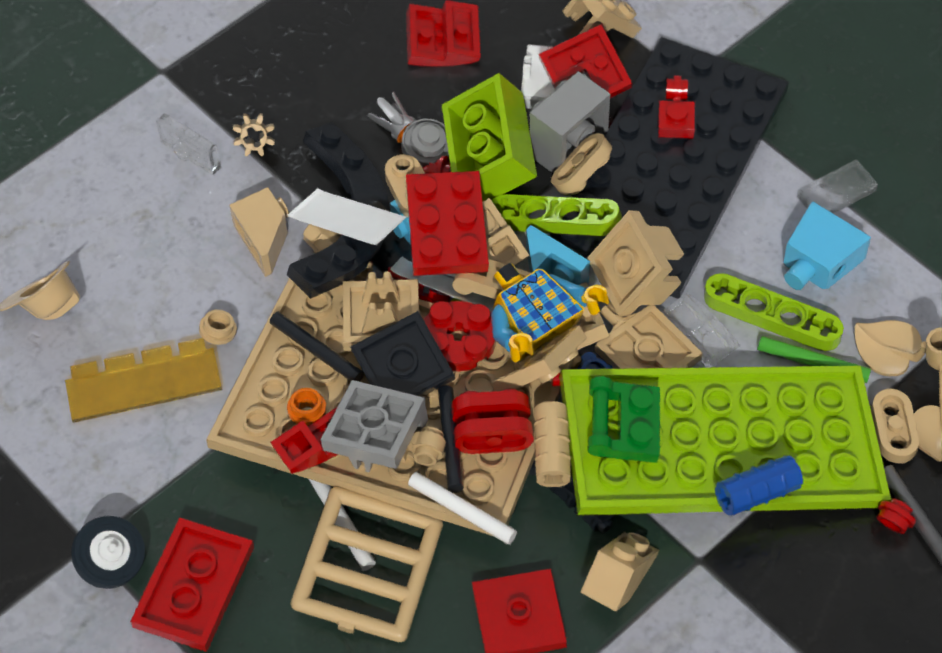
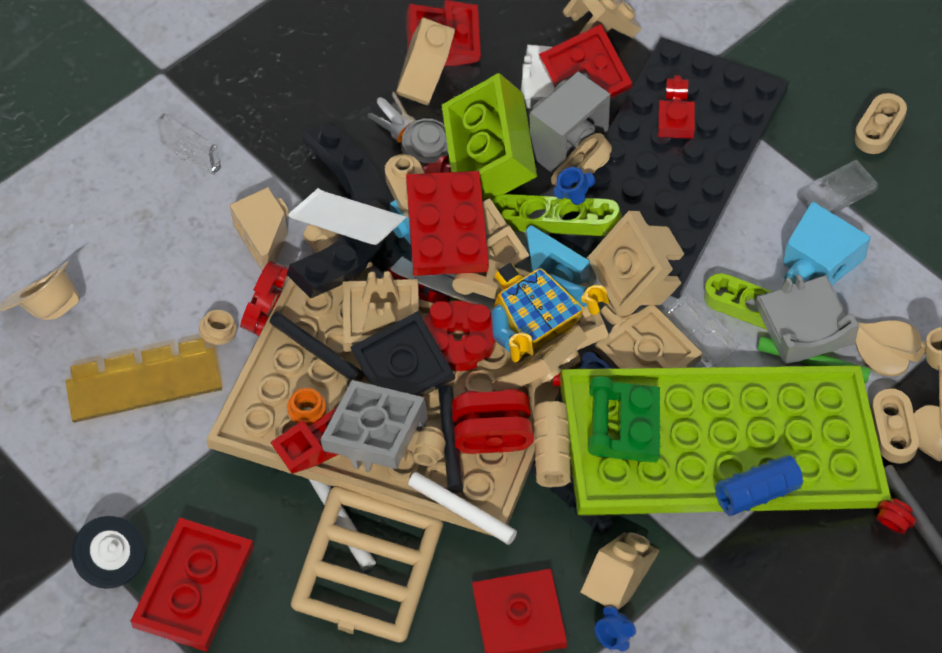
(249, 143): tan gear -> none
(264, 298): none -> red plate
(425, 61): none -> tan slope
(570, 177): none -> blue plate
(614, 630): none -> blue plate
(806, 319): none -> light grey piece
(878, 126): none -> tan plate

